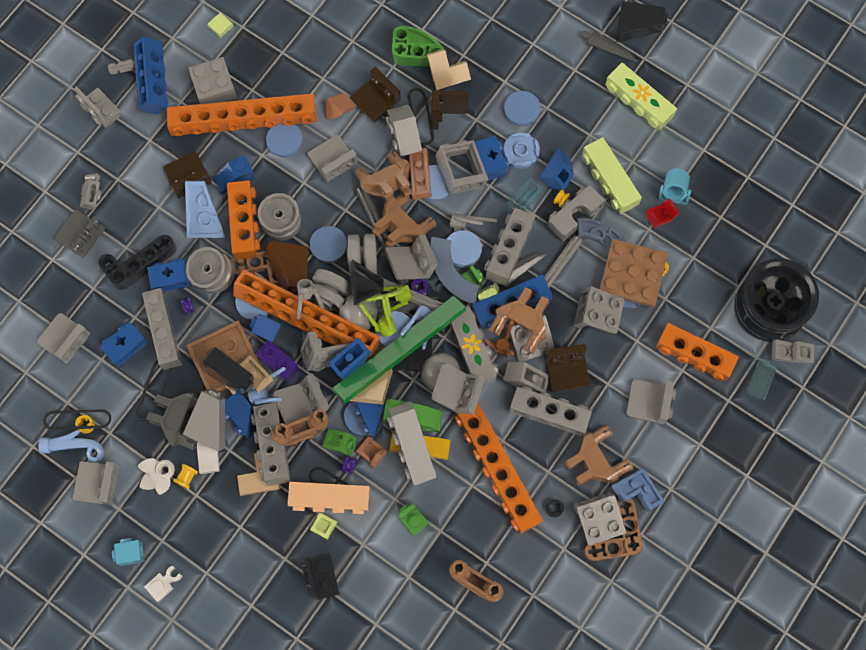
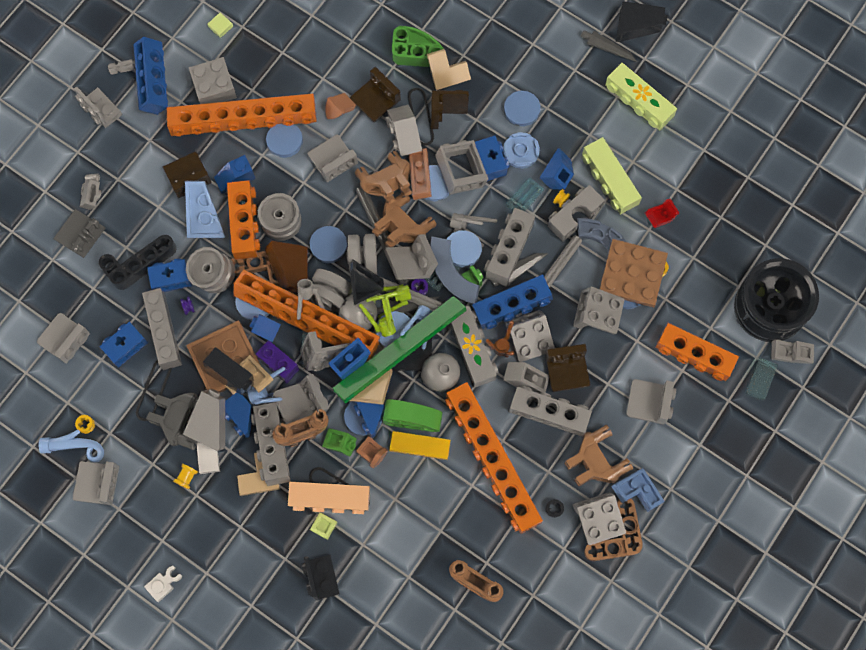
(77, 427): black piece -> none
(128, 552): medium azure brick -> none
(154, 477): white plate -> none
(349, 465): dark purple bush -> none
(412, 443): light grey brick -> none
(412, 519): bright green bracket -> none
(457, 389): light grey bracket -> none
(488, 292): yellowish green tile -> none
(524, 316): medium nougat connector -> none
(676, 187): medium azure piece -> none

